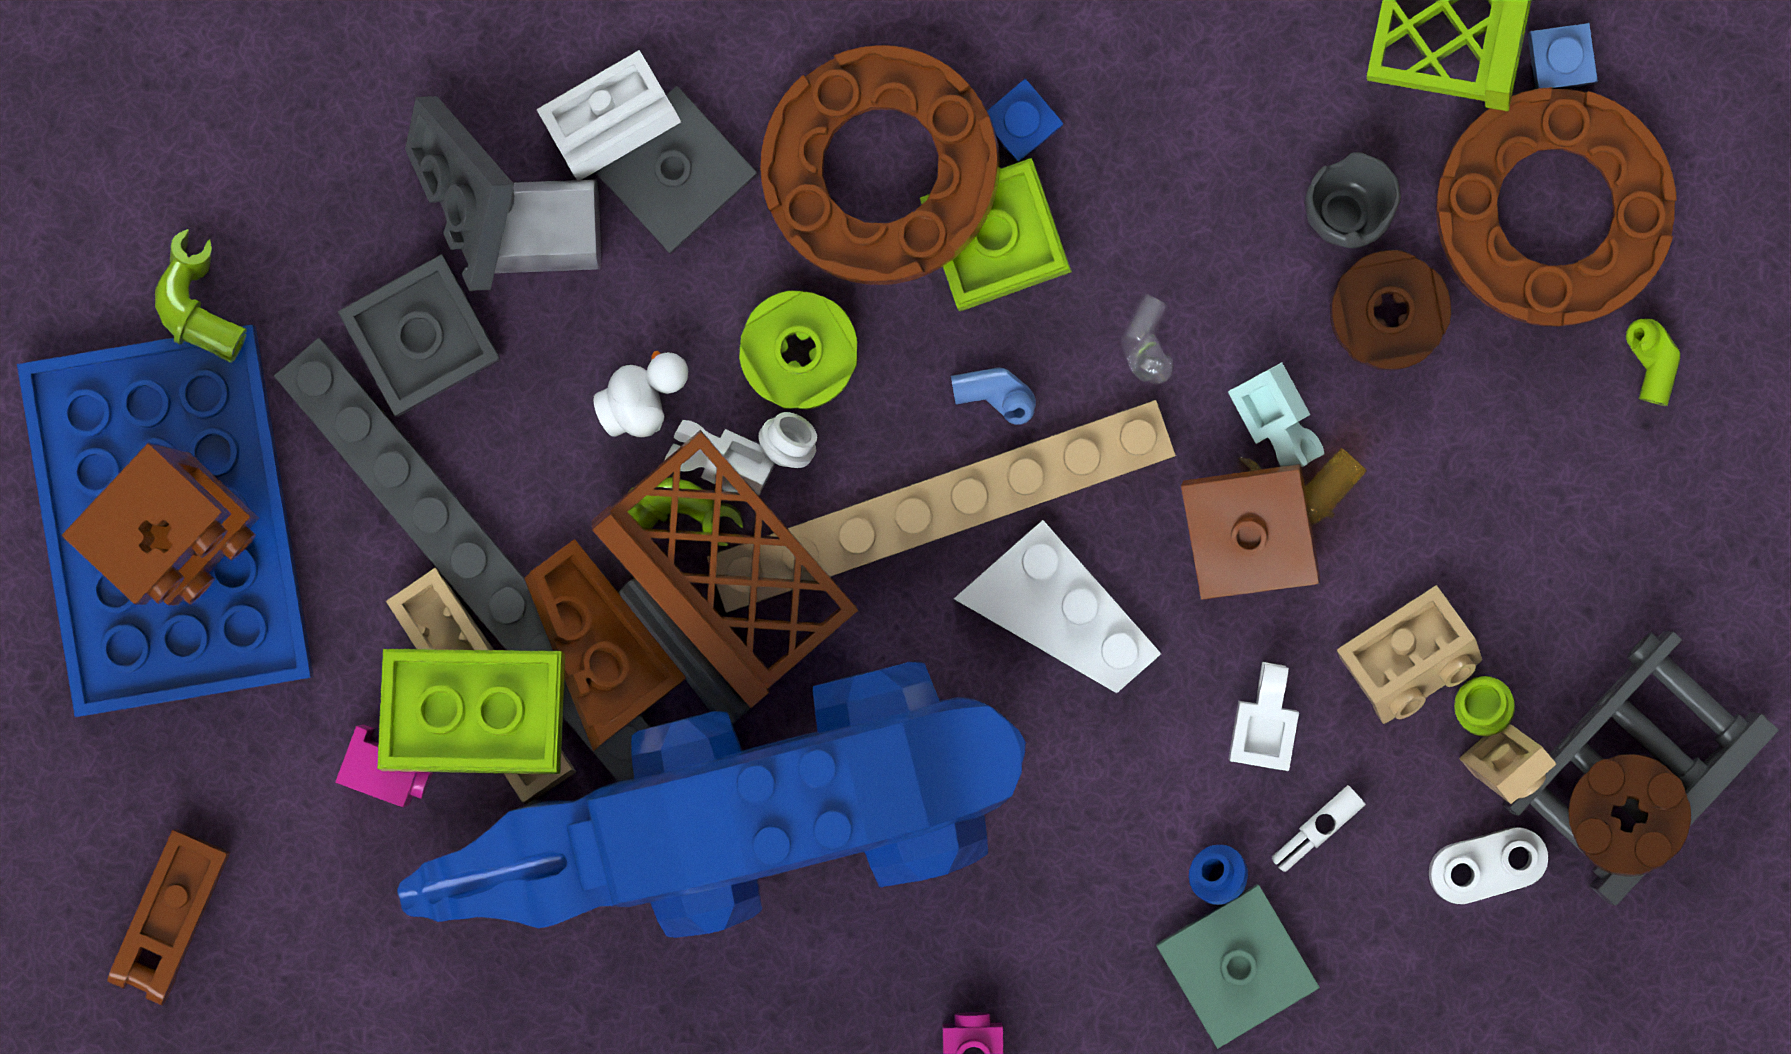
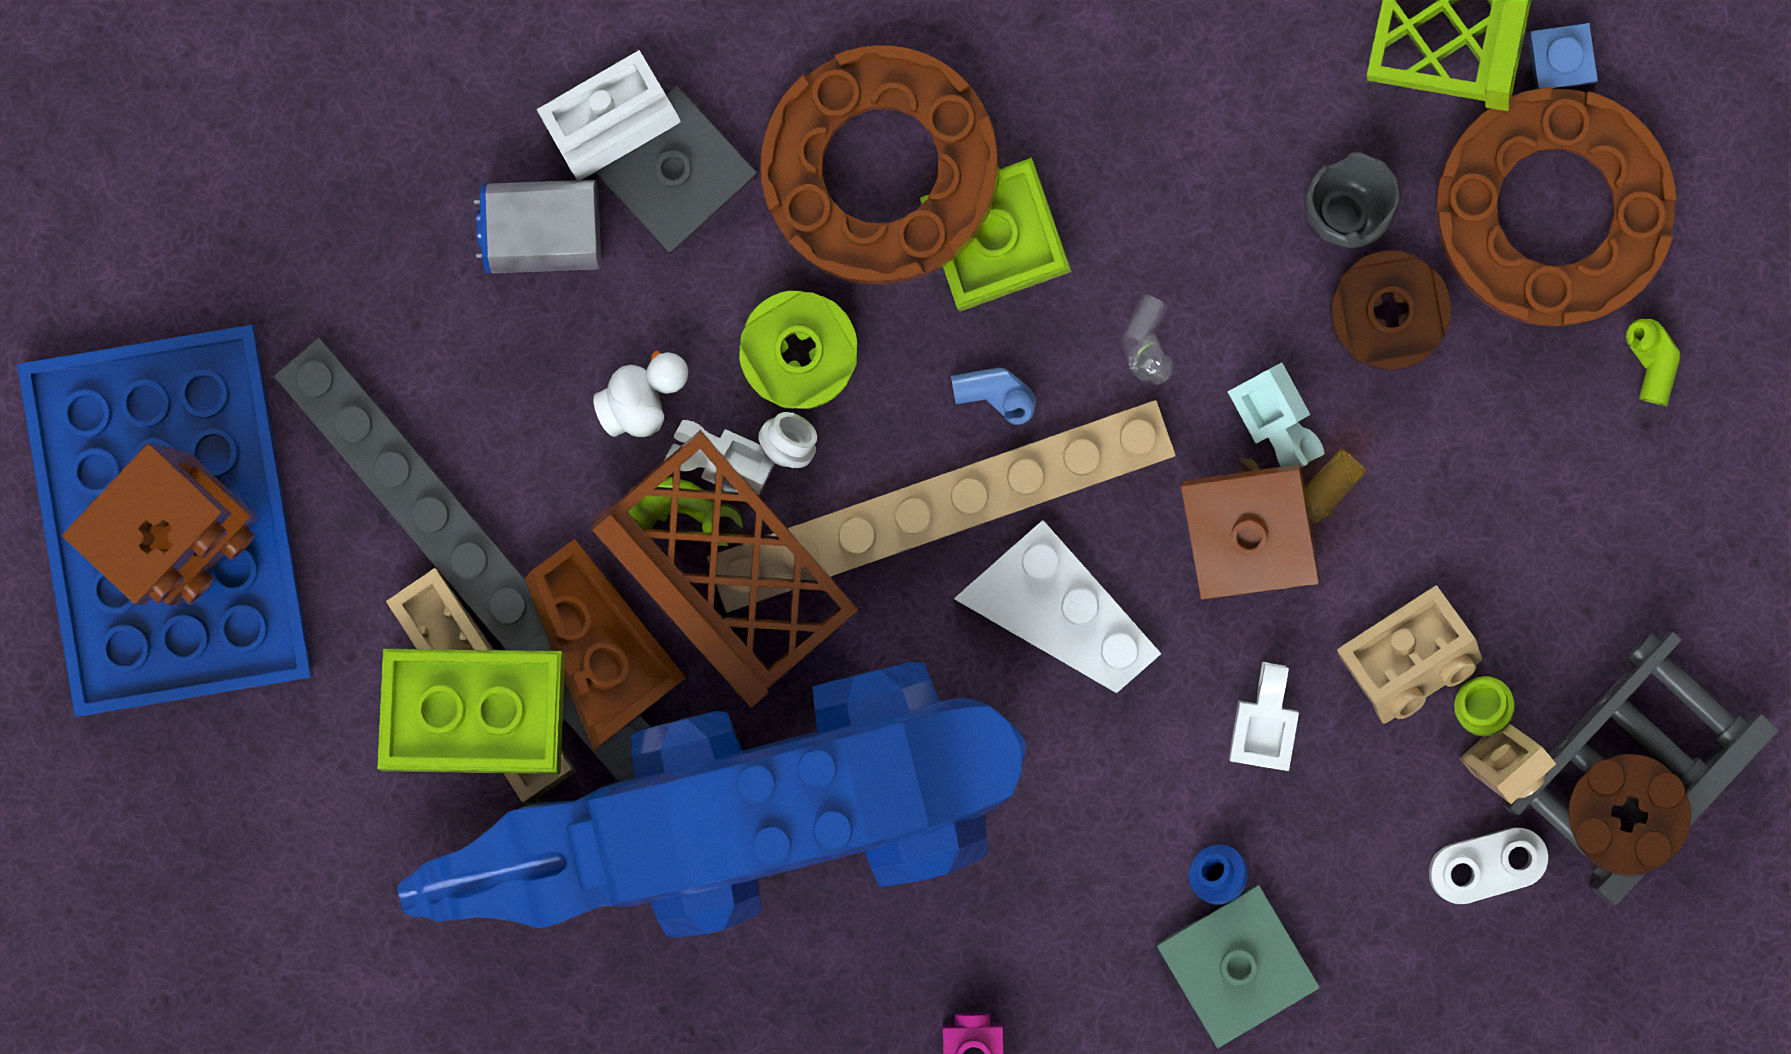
(169, 914): dark orange plate -> none
(185, 316): lime piece -> none
(361, 772): dark pink brick -> none
(419, 335): dark grey plate -> none
(465, 182): dark grey wing -> none
(699, 672): dark grey axle -> none
(1023, 121): blue plate -> none
(1341, 809): white pin -> none

